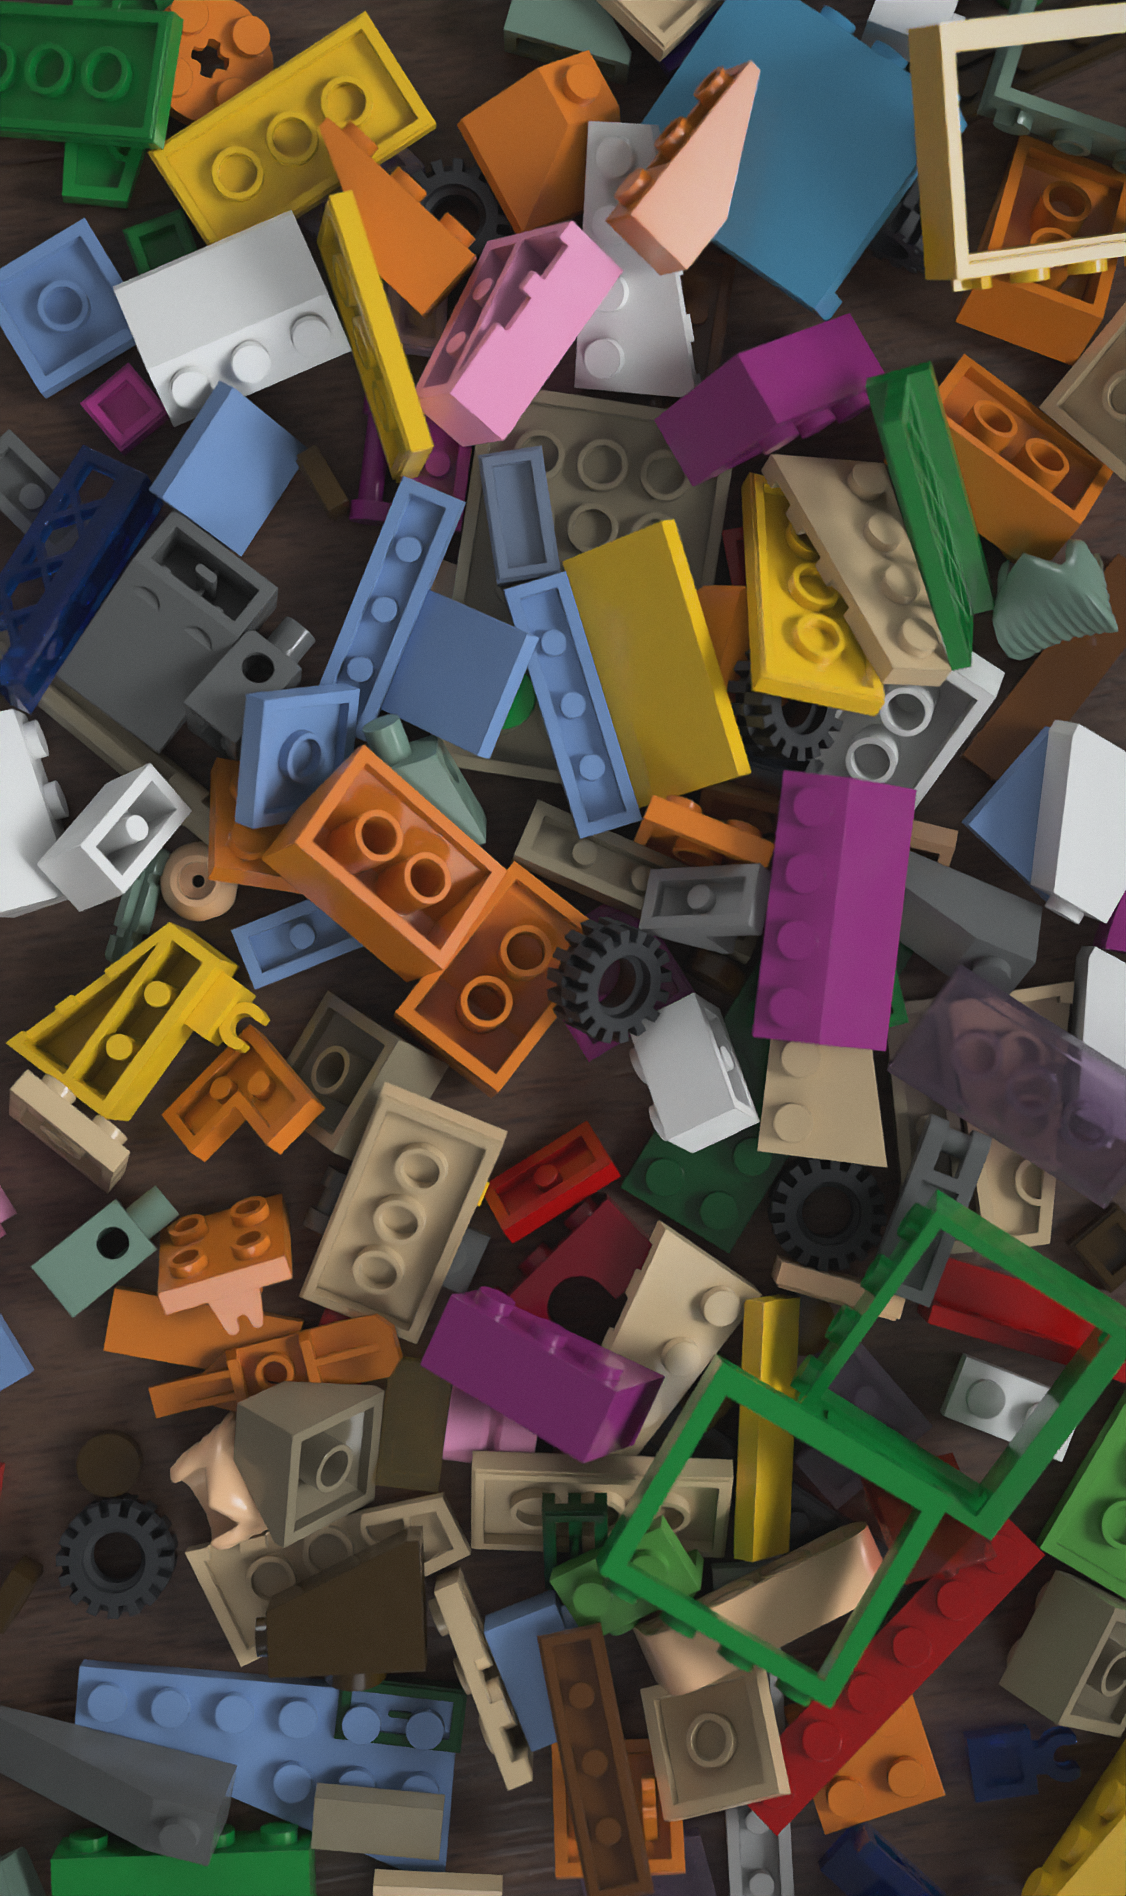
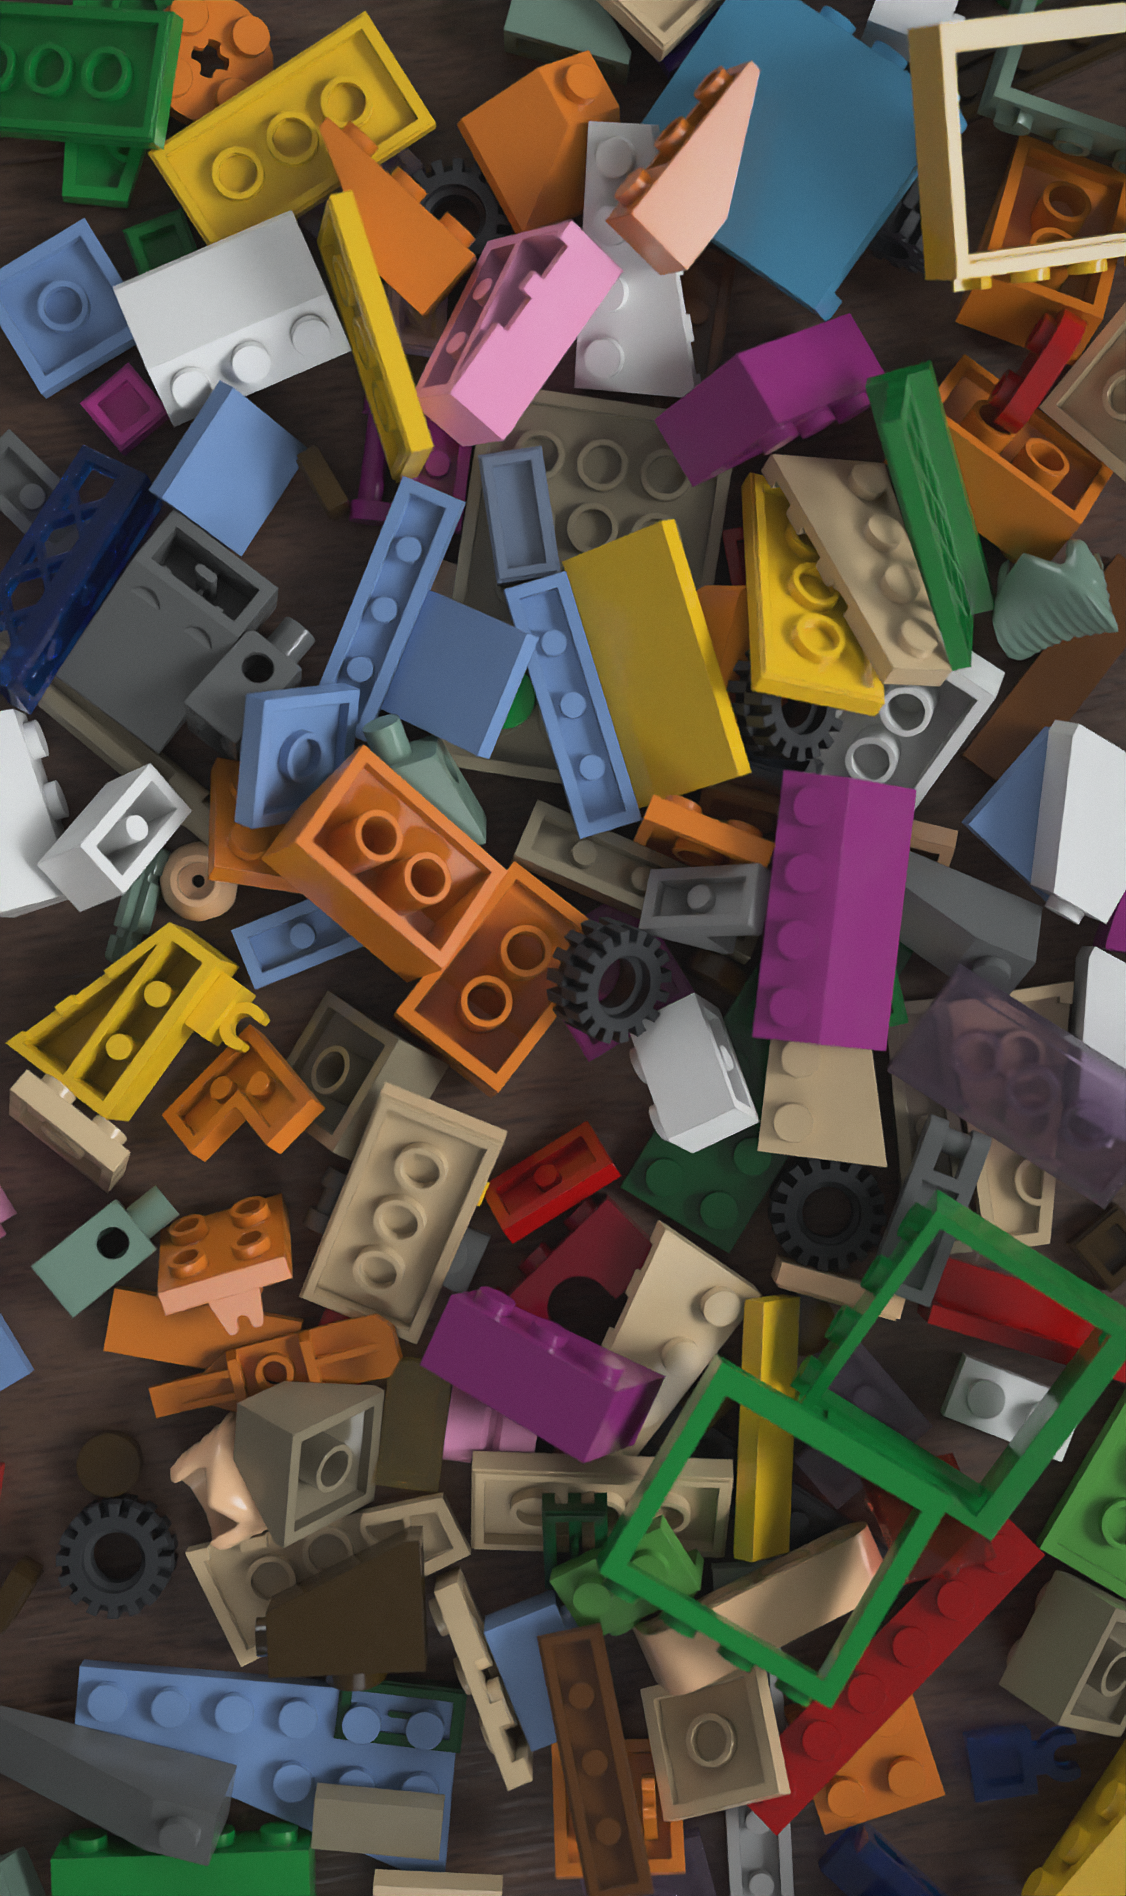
(1050, 349): none -> red plate

